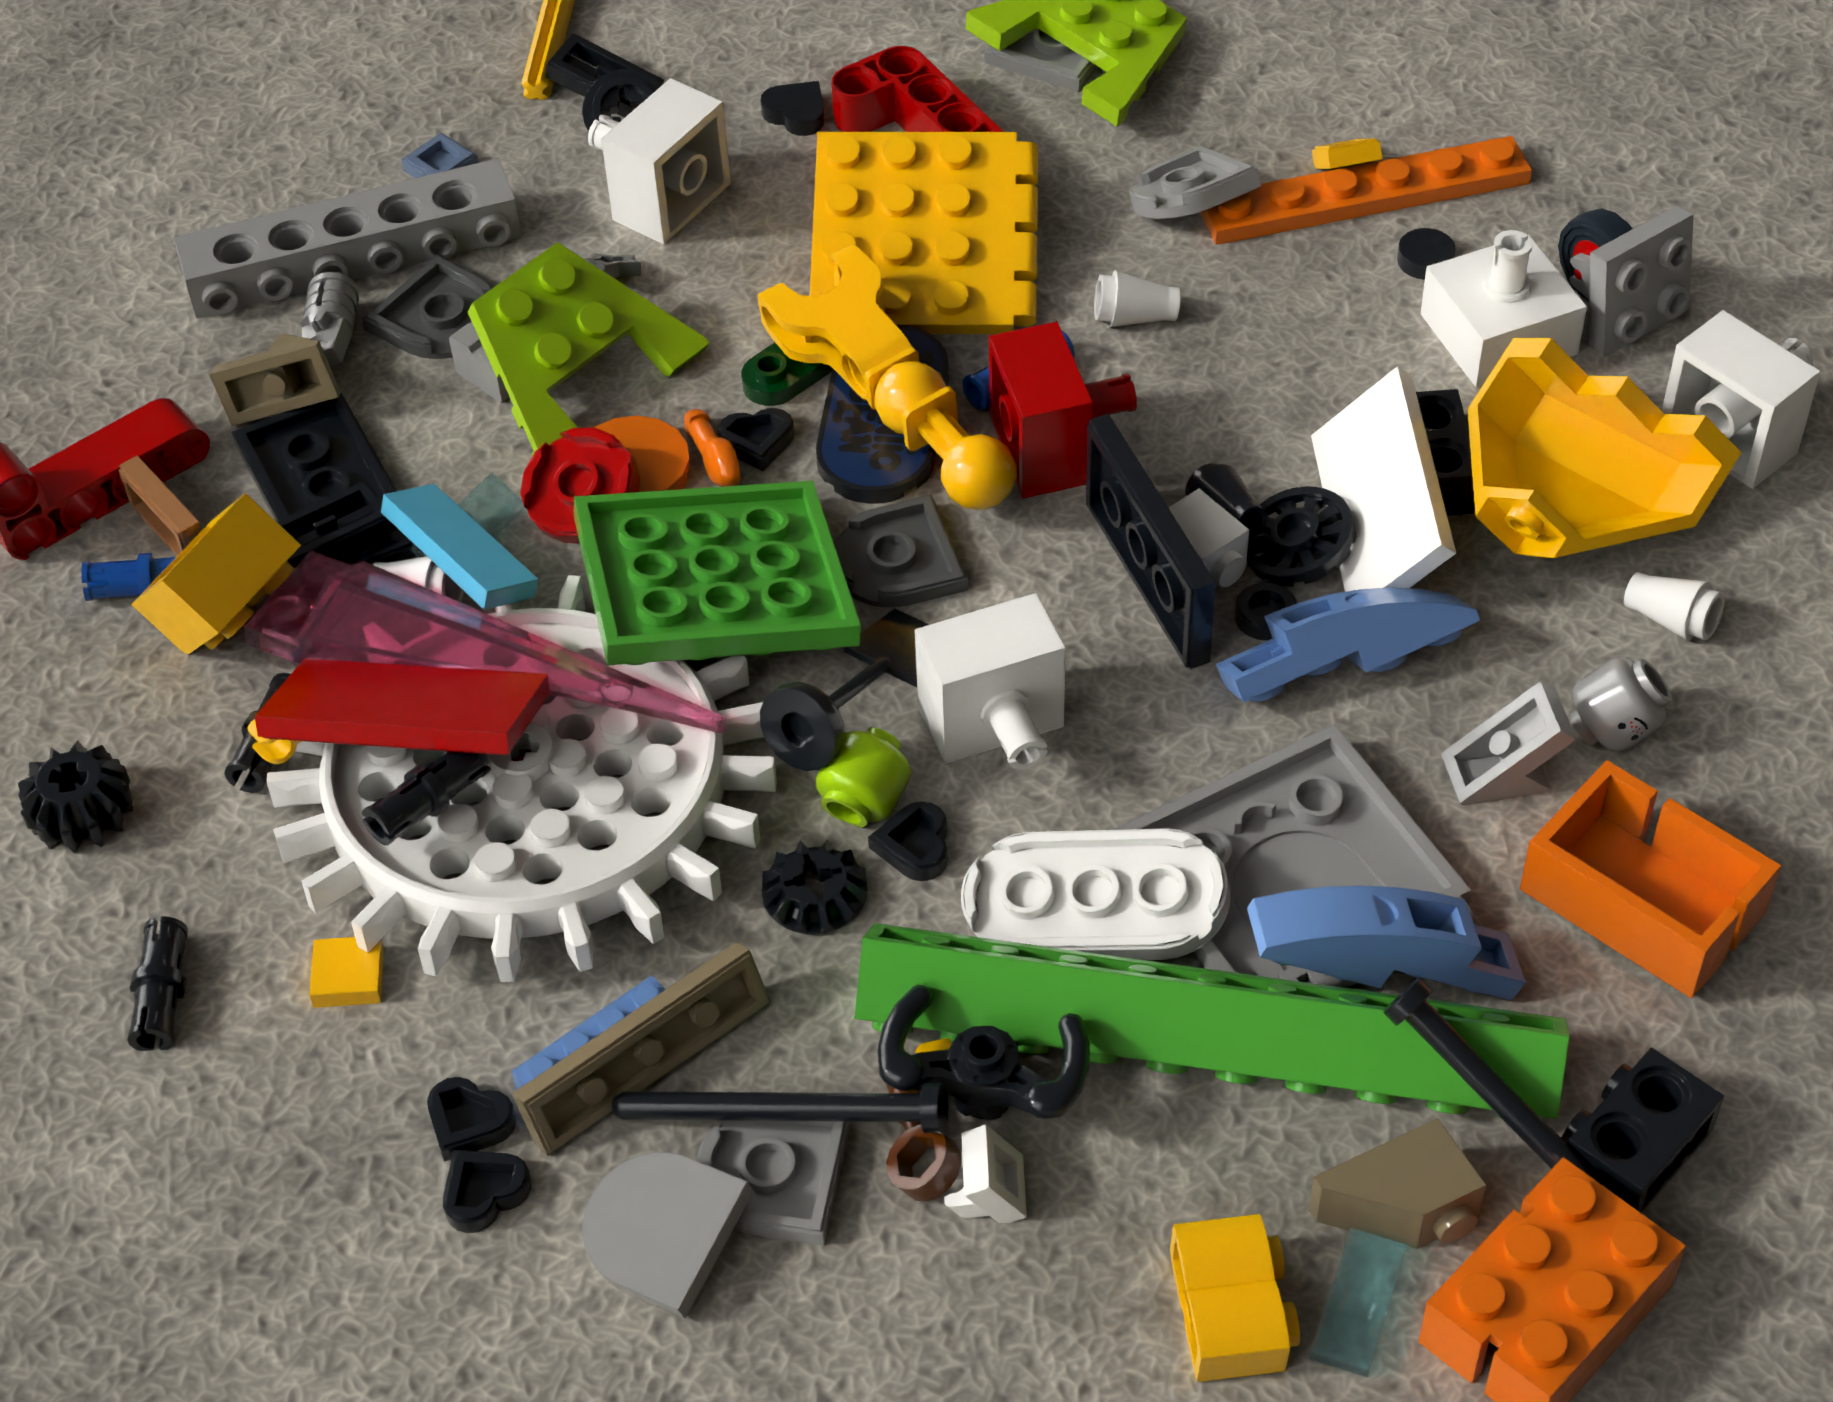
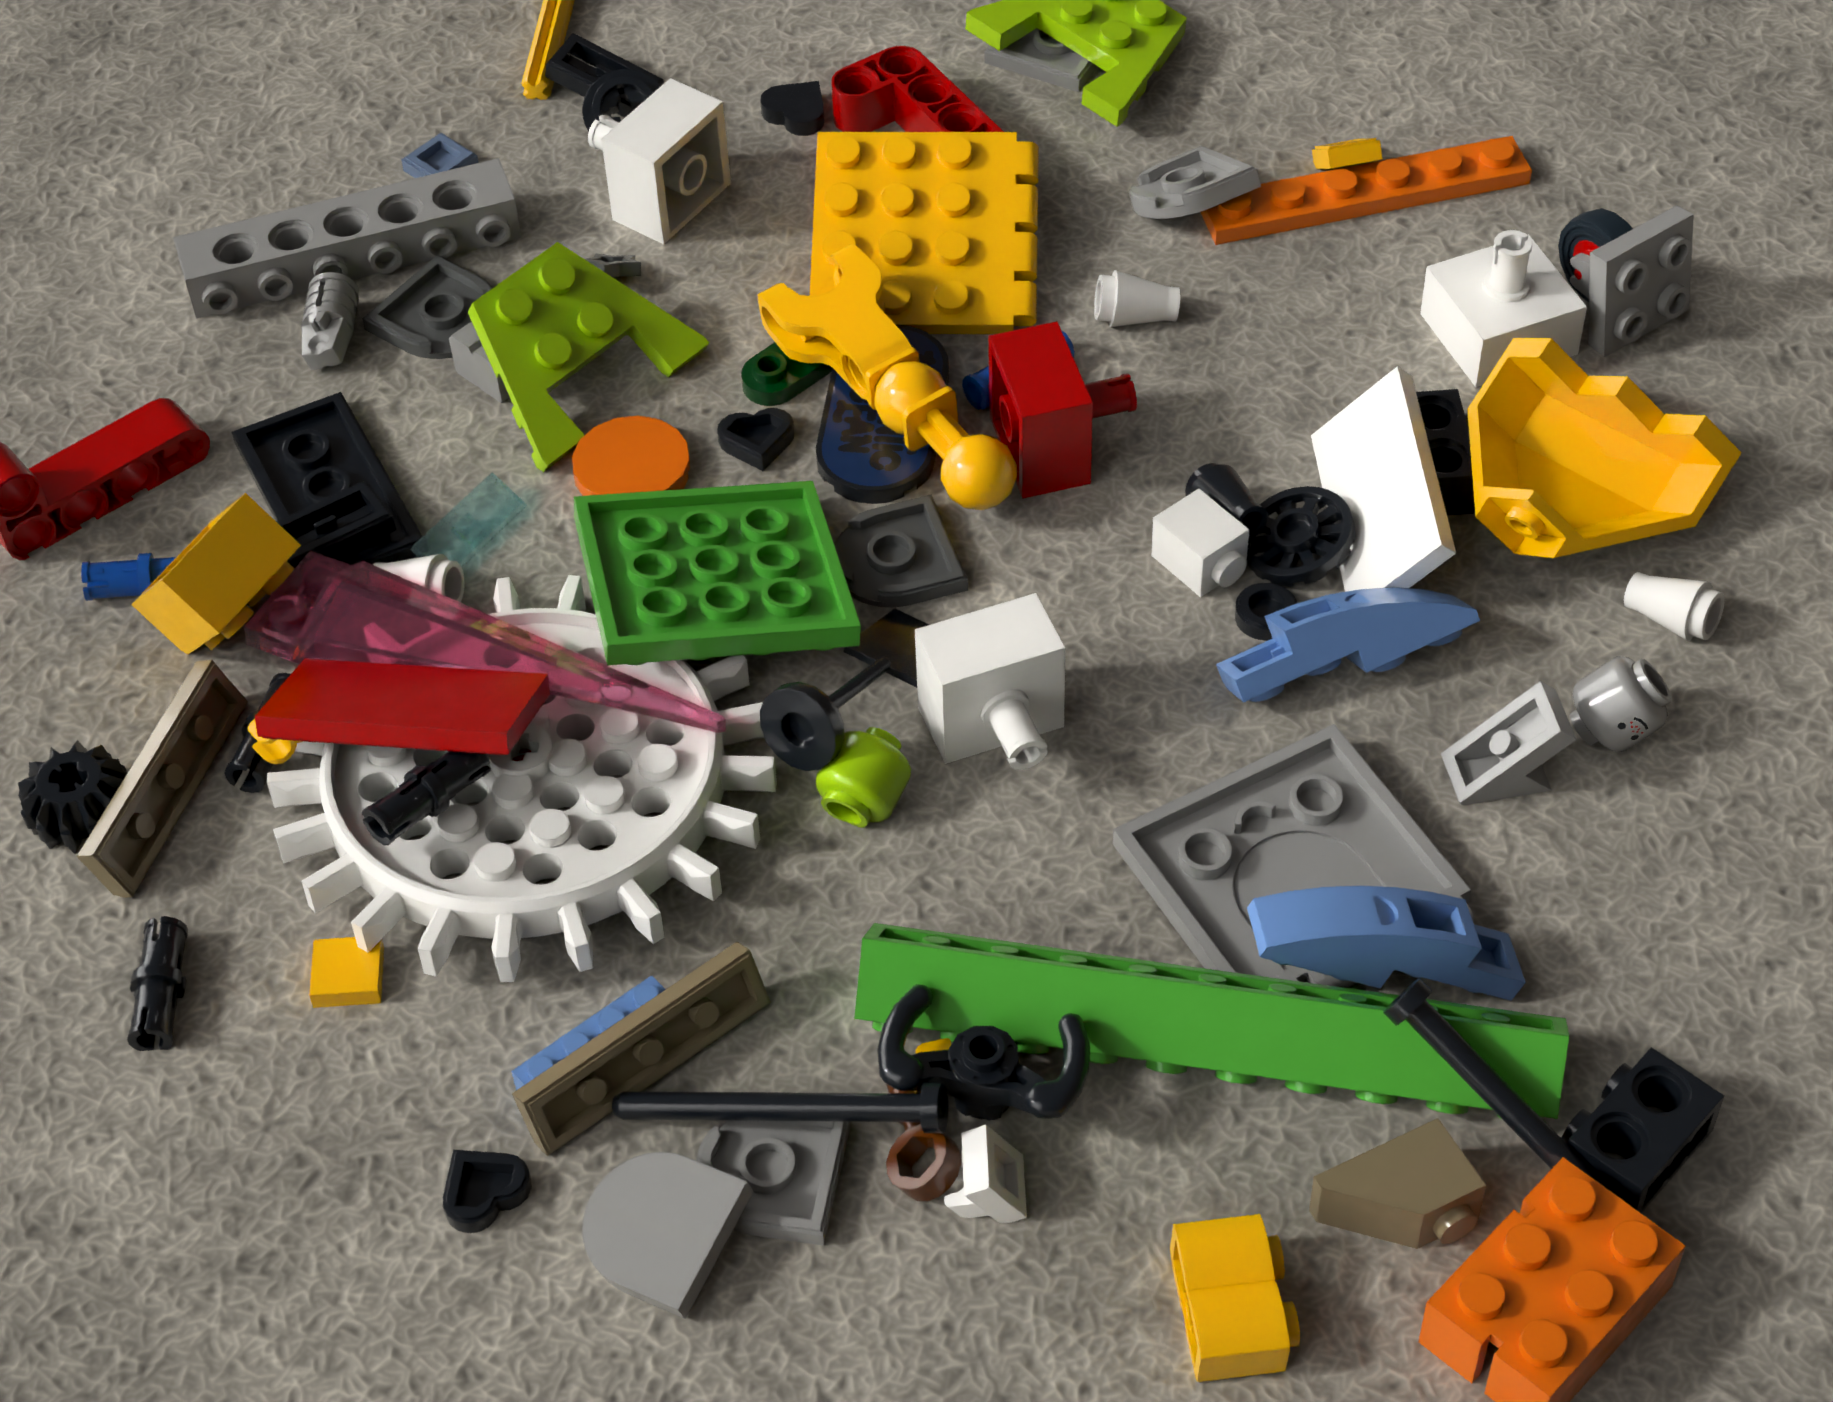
(158, 505): medium nougat tile -> none
(162, 779): none -> dark tan tile
(275, 381): dark tan slope -> none
(459, 546): medium azure tile -> none
(468, 1117): black tile -> none
(575, 465): red tile -> none
(717, 452): orange piece -> none
(794, 905): black gear -> none
(914, 841): black tile -> none
(1099, 892): white tile -> none
(1149, 542): black tile -> none
(1358, 1302): clear light blue piece -> none
(1423, 248): black tile -> none
(1659, 904): orange piece -> none
(1747, 389): white brick -> none

